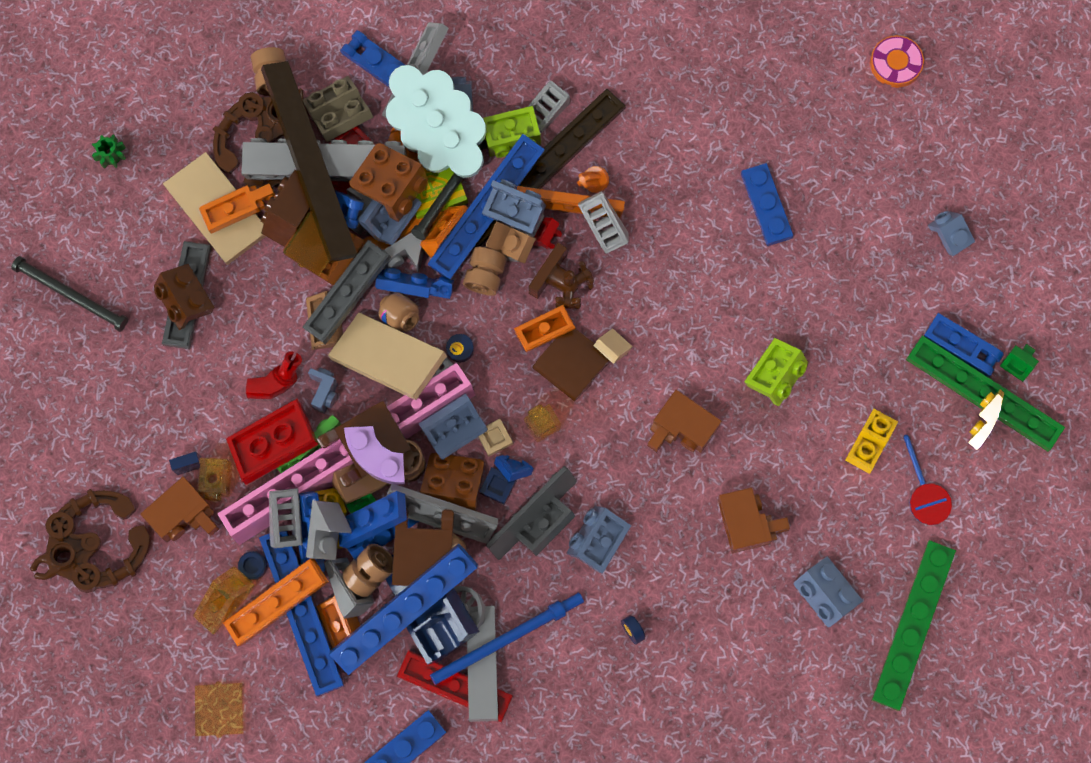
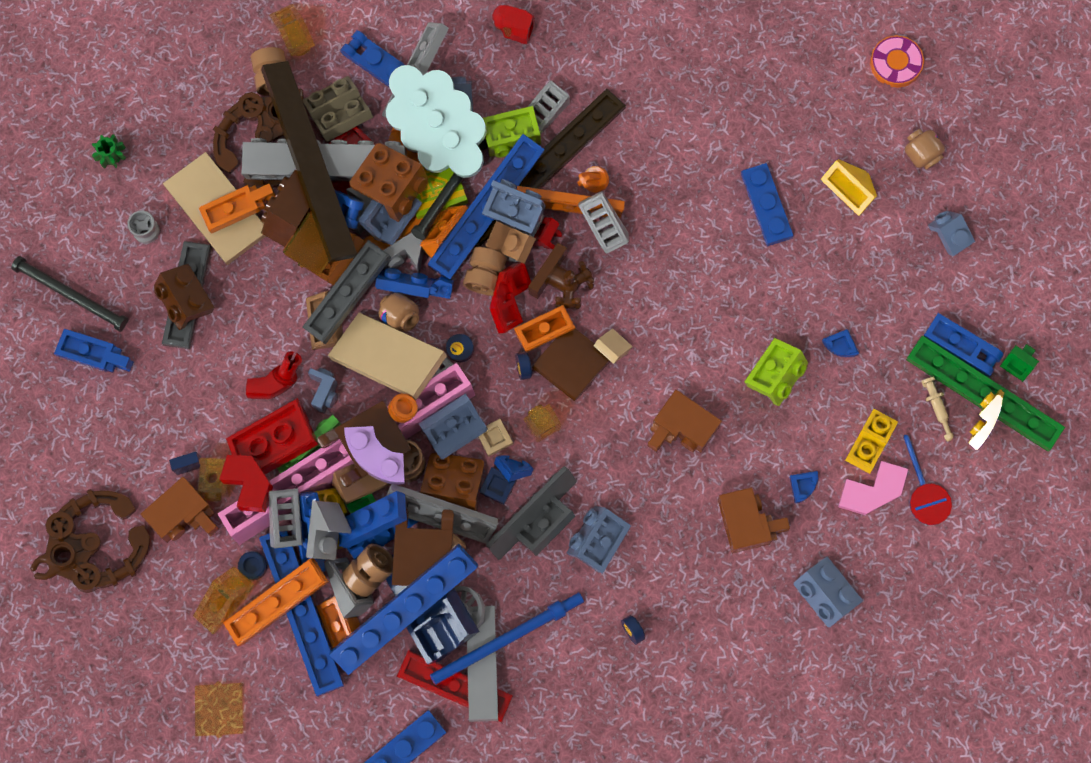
(91, 352): none -> blue hinge
(140, 222): none -> light grey wheel
(256, 486): none -> red tile
(292, 30): none -> clear yellow slope
(402, 408): none -> orange tile
(503, 304): none -> red tile
(514, 23): none -> red rock
(523, 365): none -> dark blue tile
(803, 485): none -> blue tile
(841, 344): none -> blue tile
(850, 185): none -> yellow slope
(865, 498): none -> bright pink tile
(913, 625): green plate -> none
(924, 148): none -> medium nougat head
(938, 406): none -> tan piece

